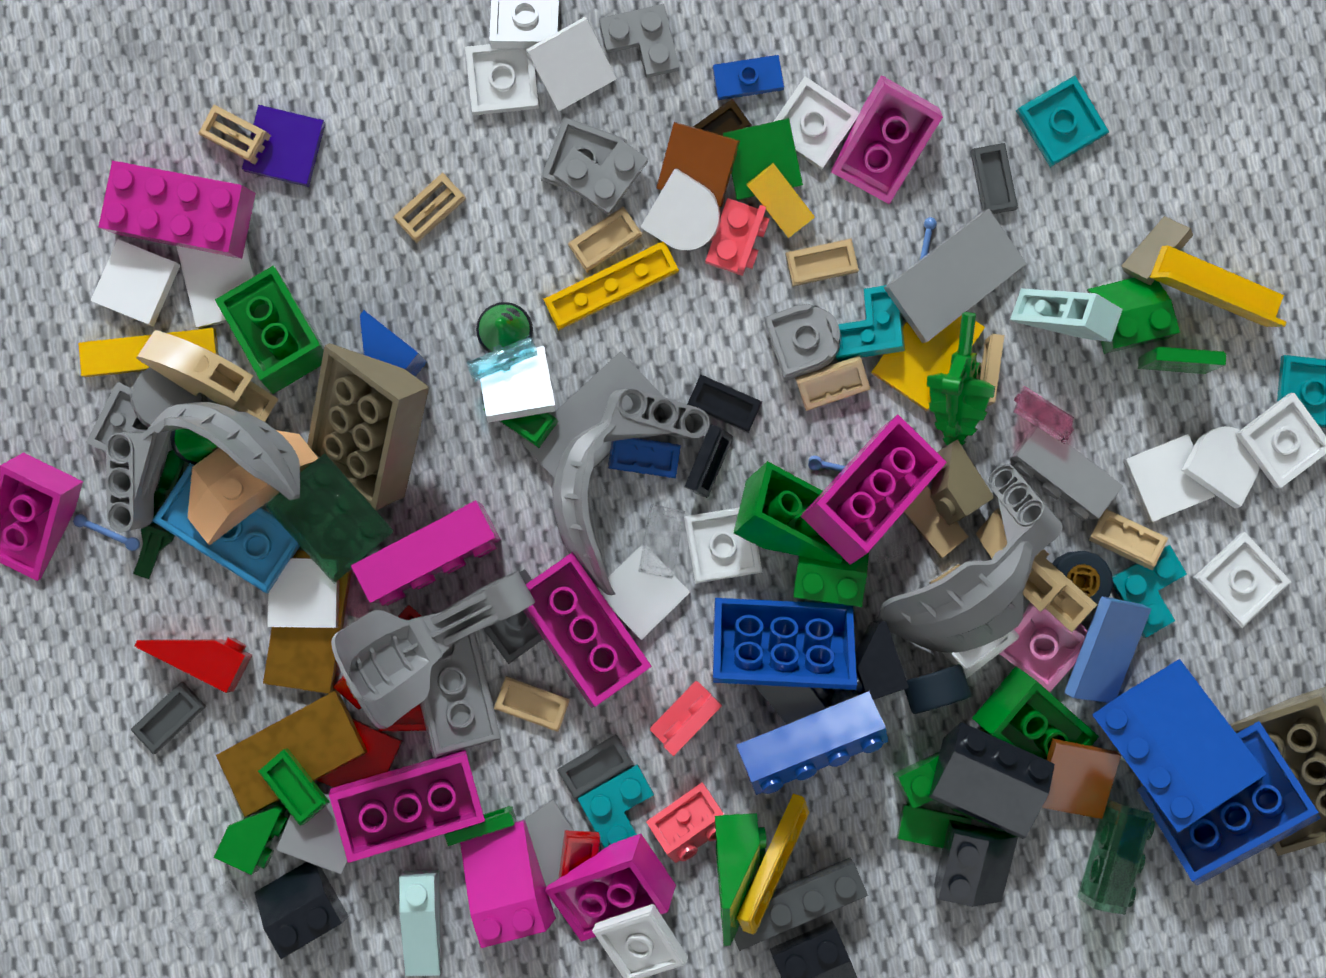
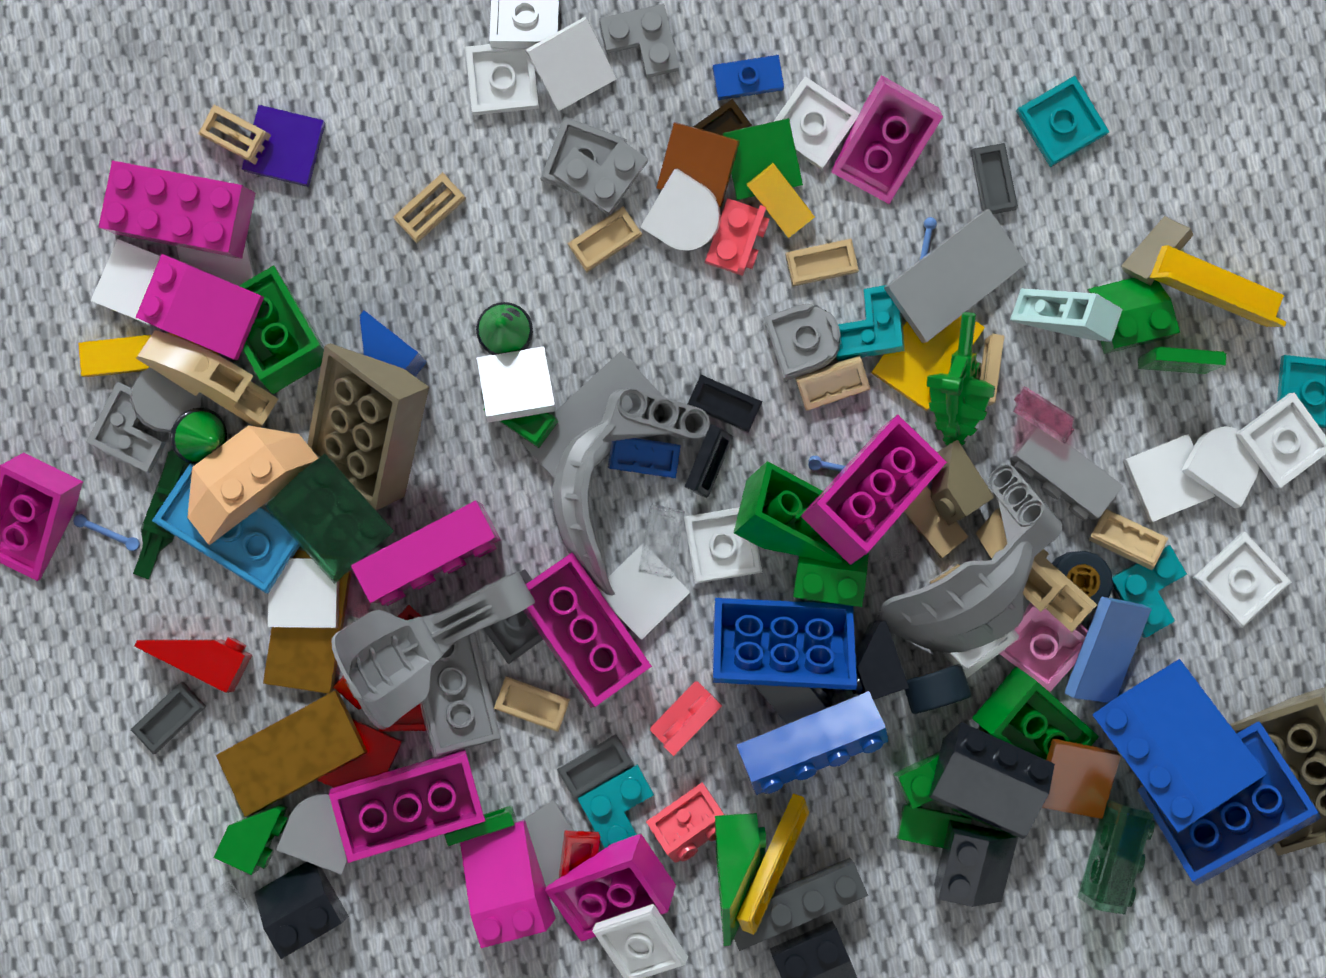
(199, 307): none -> dark pink slope
(239, 434): light grey piece -> none
(294, 786): green tile -> none
(420, 922): light aqua slope -> none
(502, 358): clear light blue pin -> none
(611, 285): yellow tile -> none

